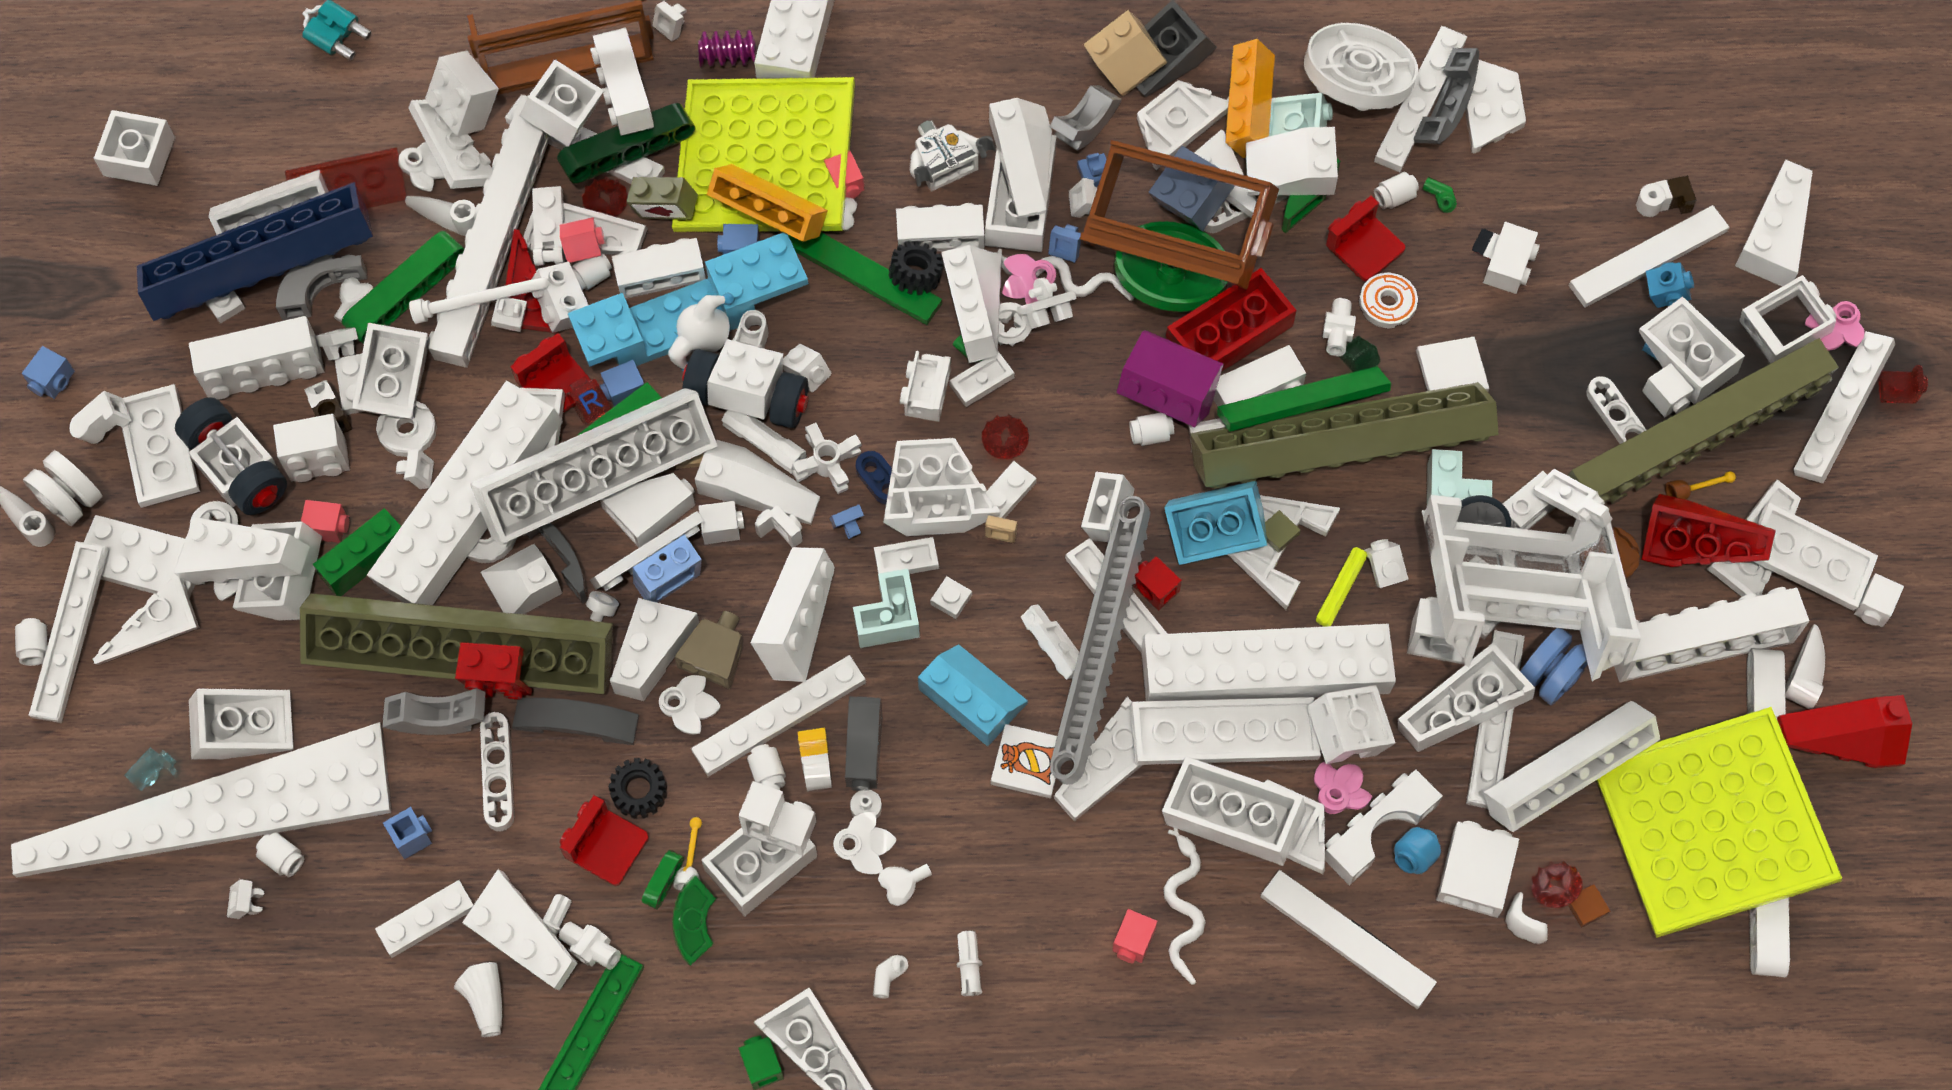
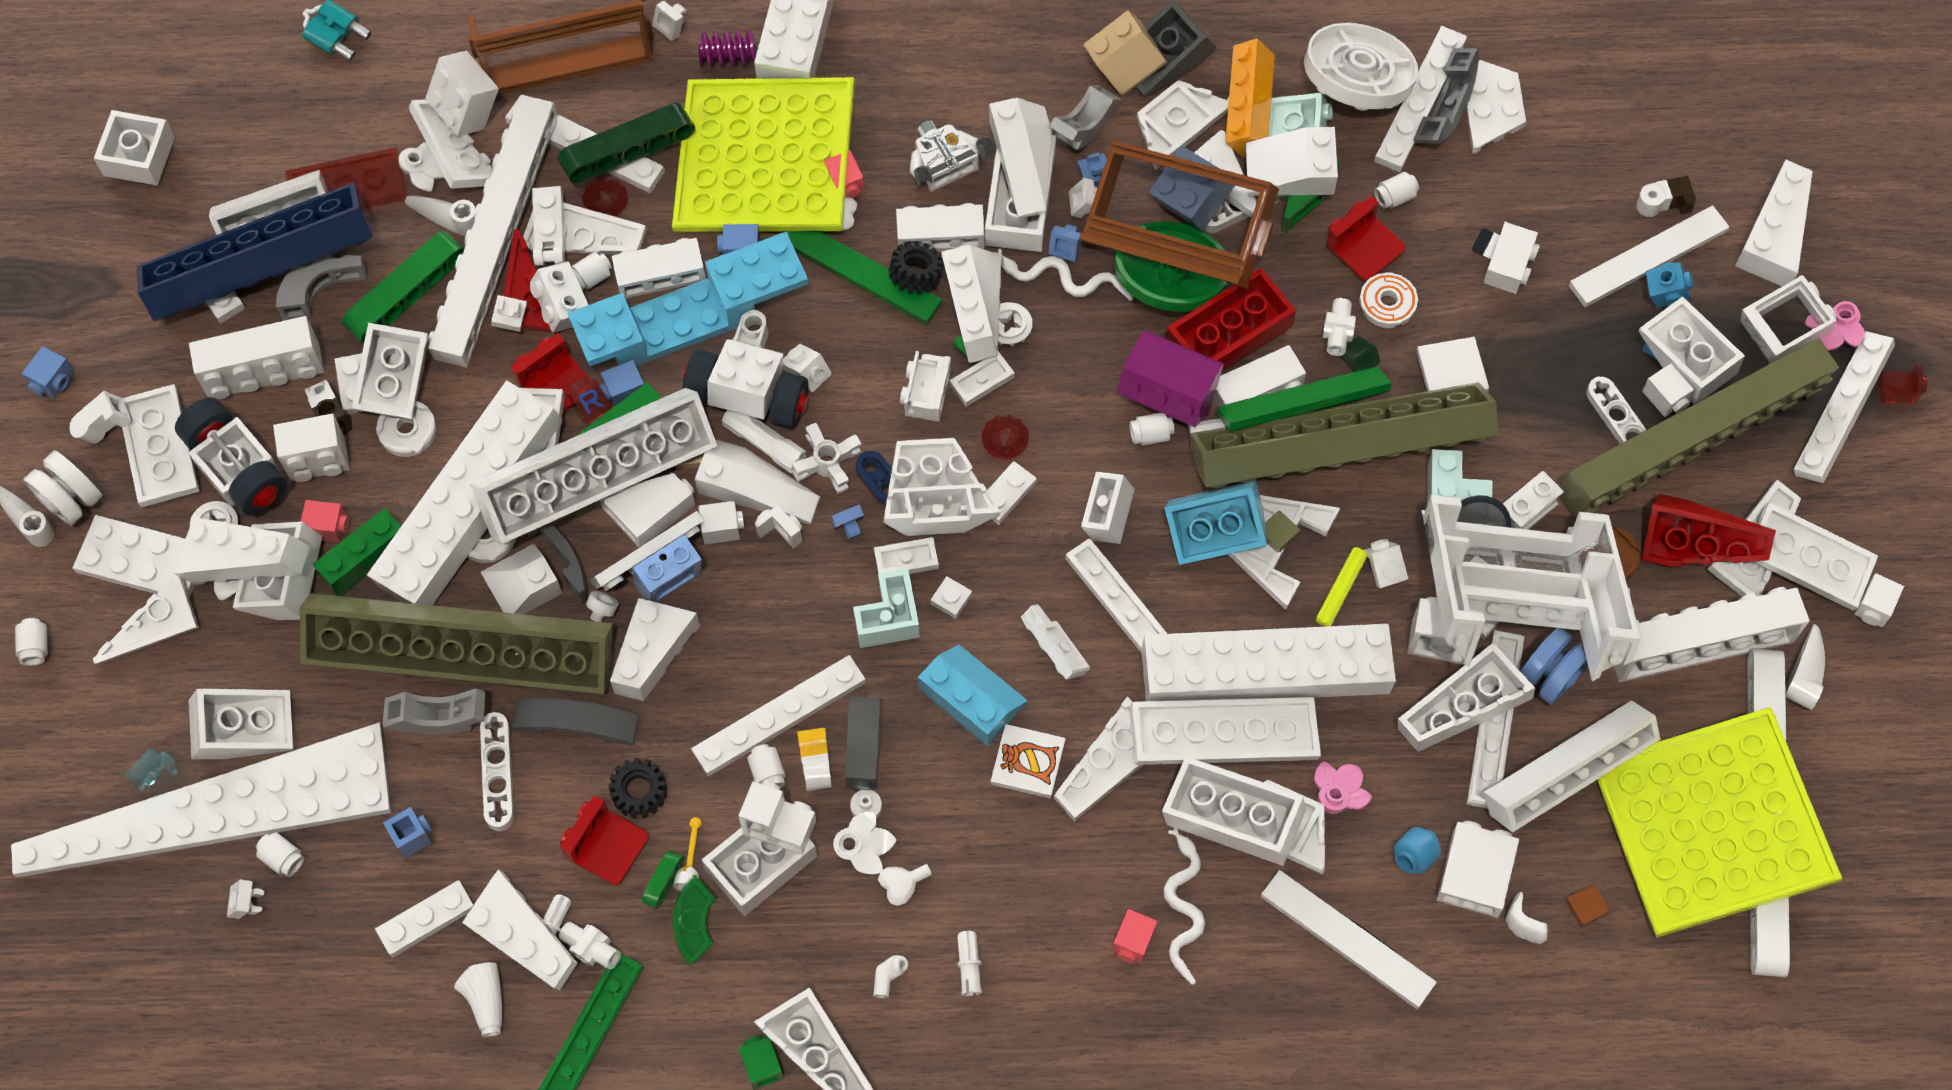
(68, 632): white tile -> none
(337, 338): white tile -> none
(350, 293): white rock -> none
(416, 469): white tile -> none
(422, 310): white piece -> none
(492, 669): red bracket -> none
(561, 103): white brick -> none
(581, 239): coral brick -> none
(622, 81): white wedge -> none
(662, 198): olive brick -> none
(693, 705): white plate -> none
(701, 328): white piece -> none
(713, 650): dark tan torso -> none
(767, 202): light orange brick -> none
(794, 614): white wedge -> none
(1001, 529): tan tile -> none
(1023, 276): bright pink plate -> none
(1059, 304): white hips -> none
(1100, 640): light grey gear -> none
(1157, 582): red brick -> none
(1351, 724): white piece -> none
(1408, 801): white arch -> none
(1443, 193): green arm -> none
(1553, 896): clear red gear -> none
(1573, 498): white hinge -> none
(1683, 490): hinge -> none
(1860, 730): red wedge -> none

